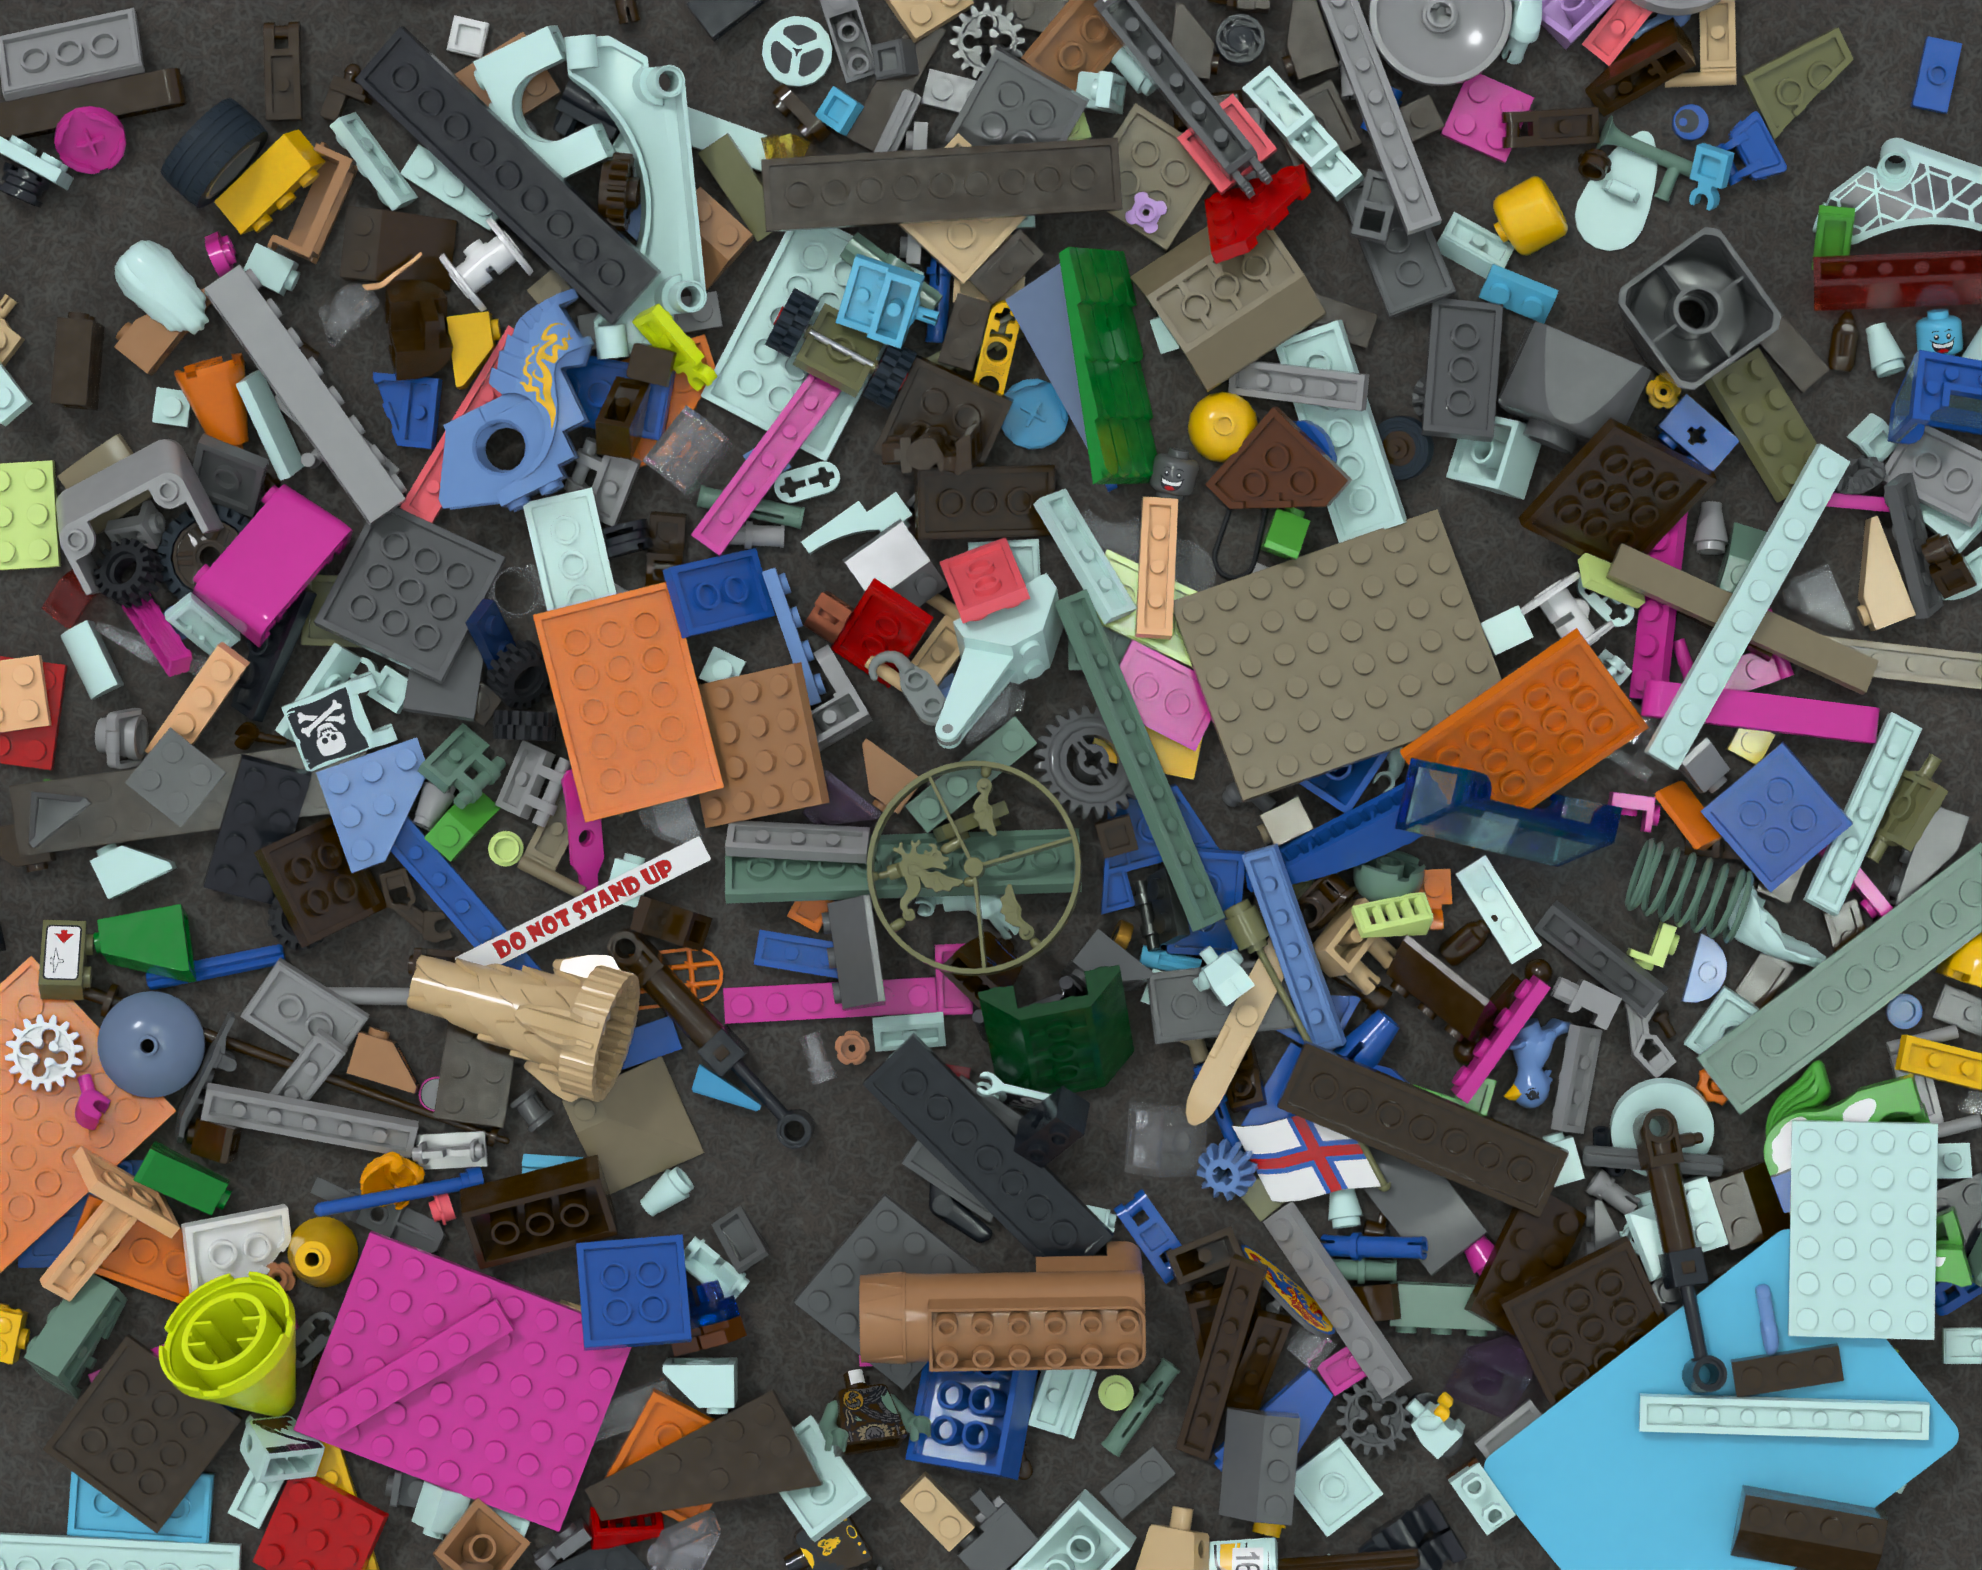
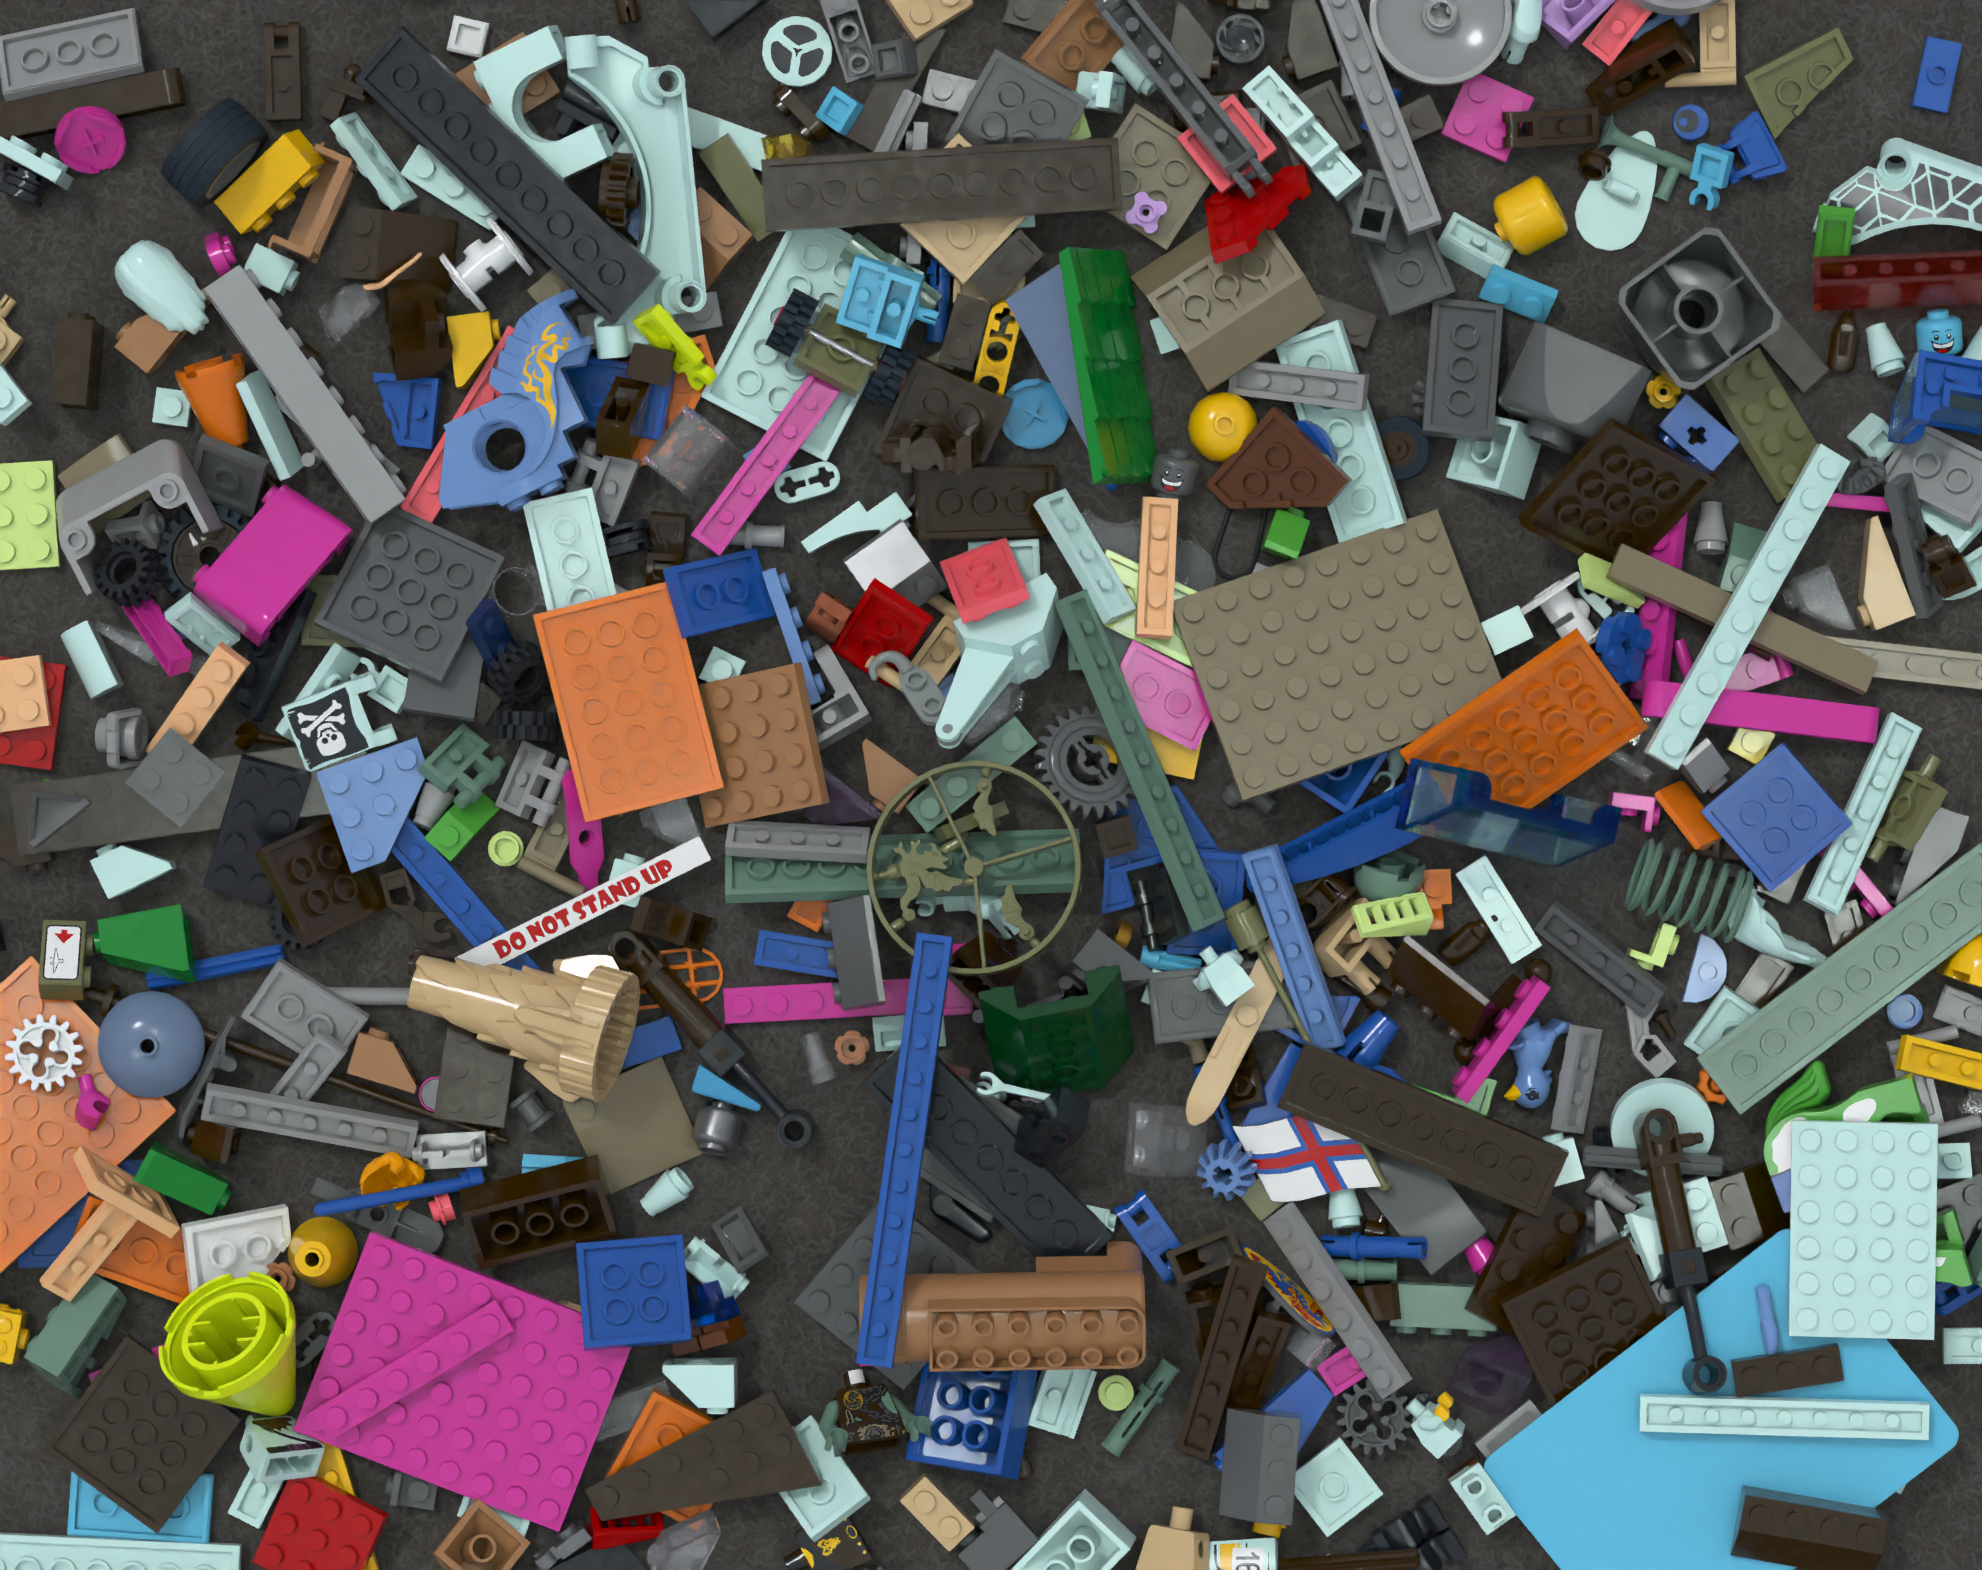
(67, 600): clear red bracket -> none
(439, 1509): light aqua brick -> none
(717, 1128): none -> flat silver head
(766, 510): sand green pin -> none
(904, 1150): none -> blue plate
(974, 26): gear -> none
(1137, 1481): dark grey plate -> none
(1284, 823): brick -> none
(1588, 996): light grey hips -> none
(1623, 646): none -> blue plate

